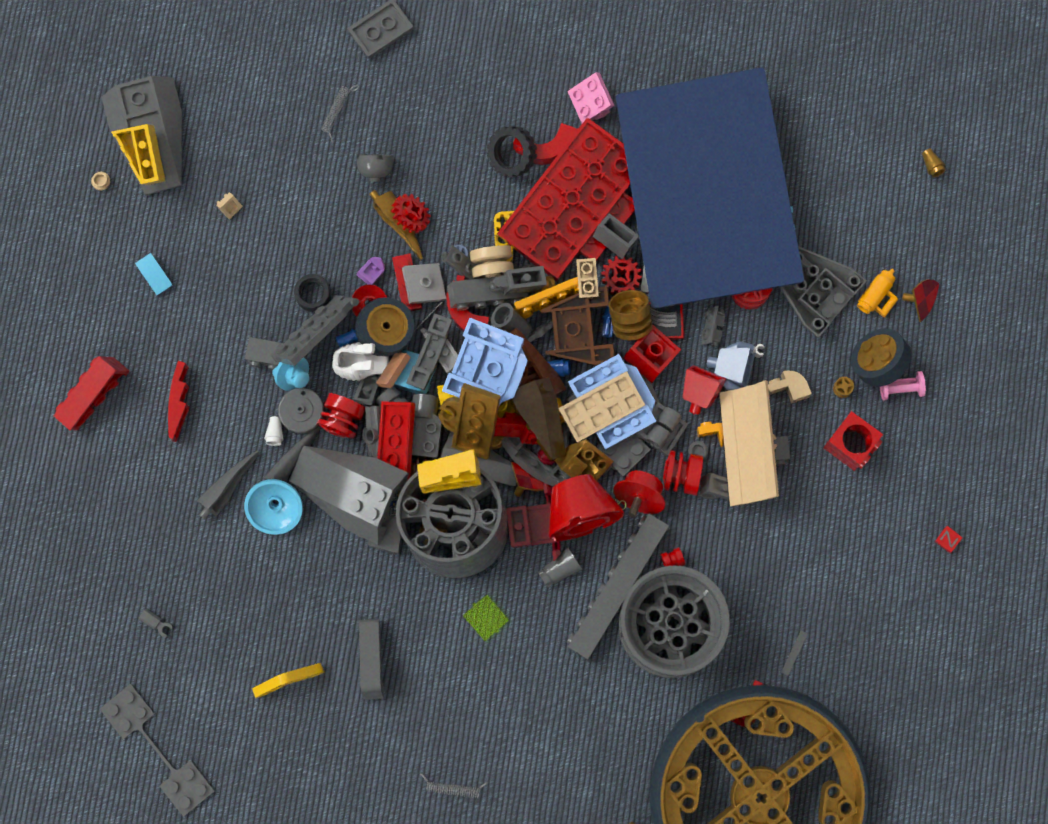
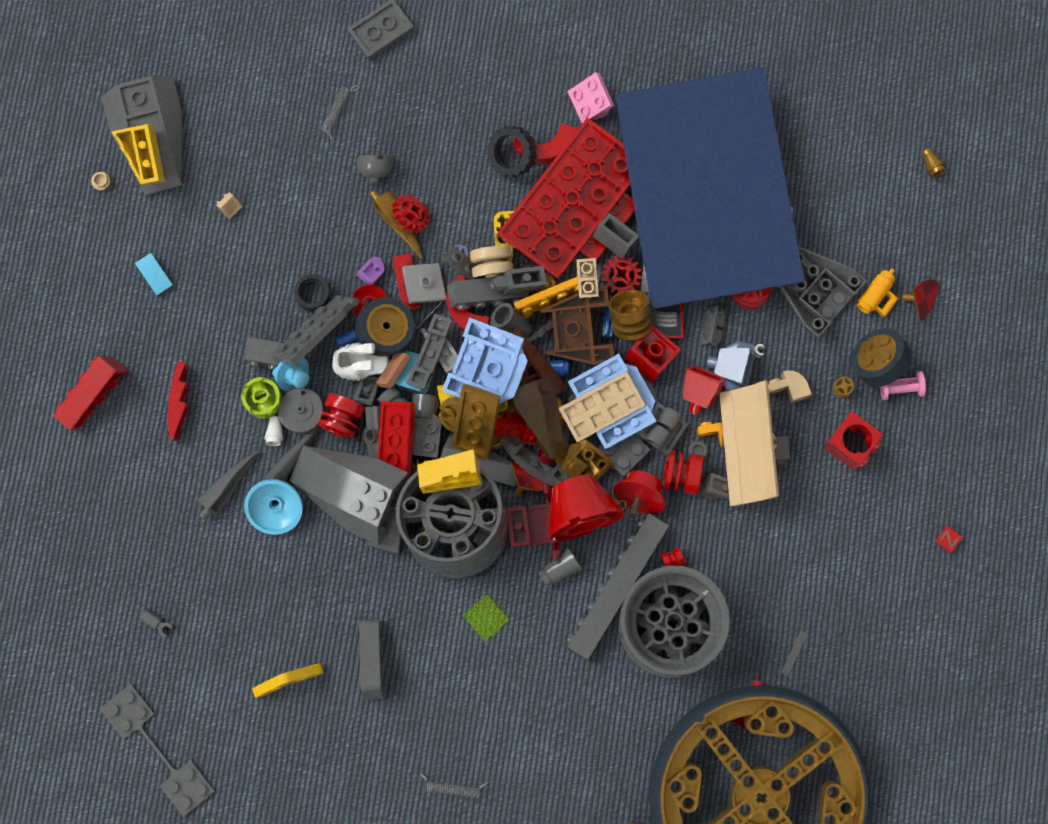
(261, 397): none -> lime brick

